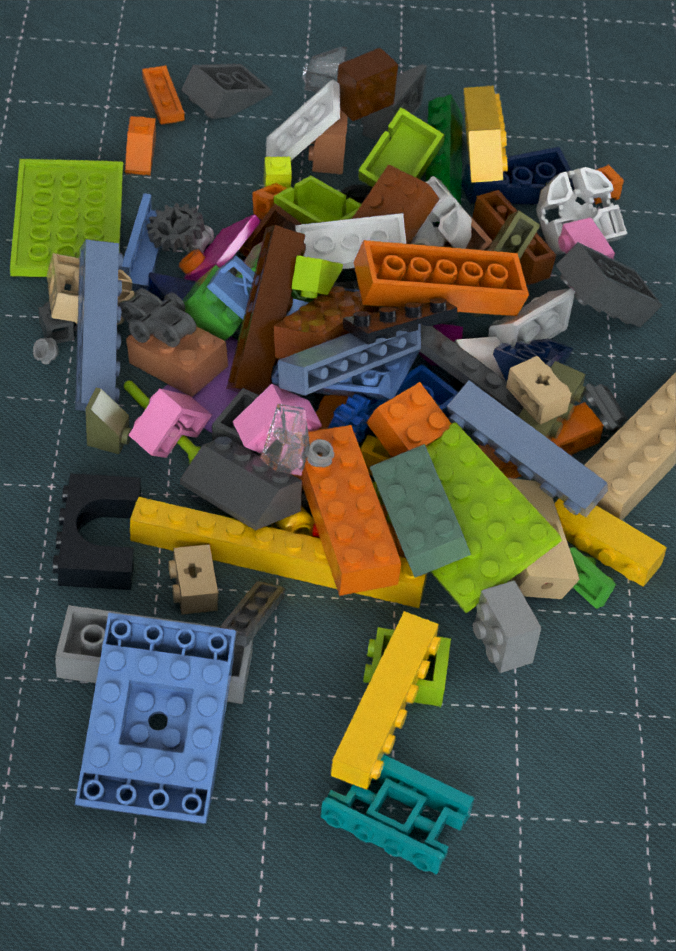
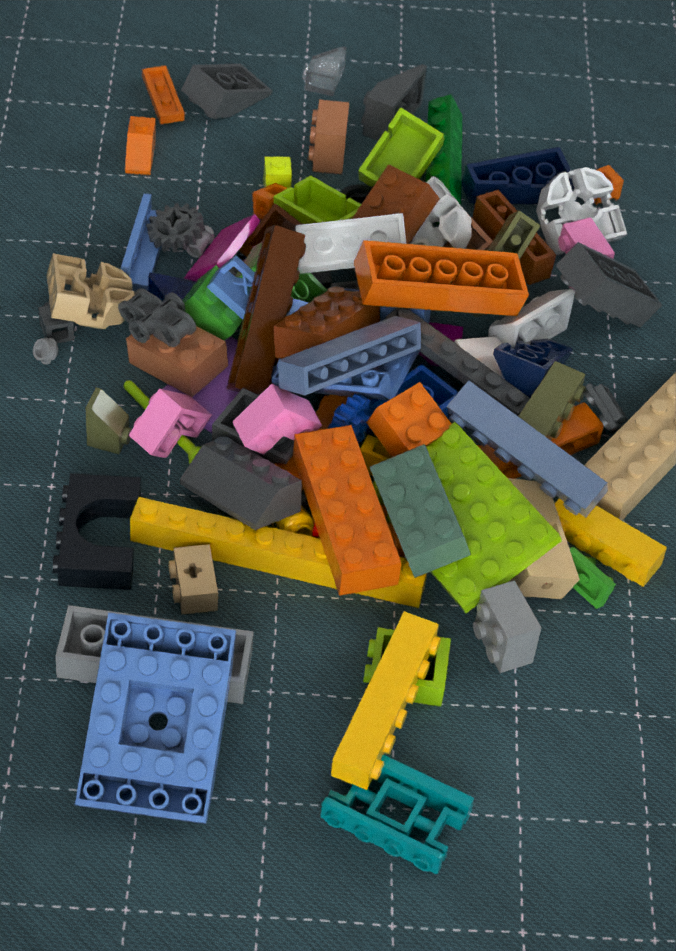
(61, 208): lime plate -> none
(98, 321): sand blue brick -> none
(191, 261): orange tile -> none
(253, 611): dark grey tile -> none
(287, 440): clear slope -> none
(306, 123): white tile -> none
(314, 276): lime slope -> none
(321, 448): light grey plate -> none
(367, 83): reddish brown brick -> none
(388, 320): black wing -> none
(485, 134): yellow brick -> none
(538, 390): tan brick -> none

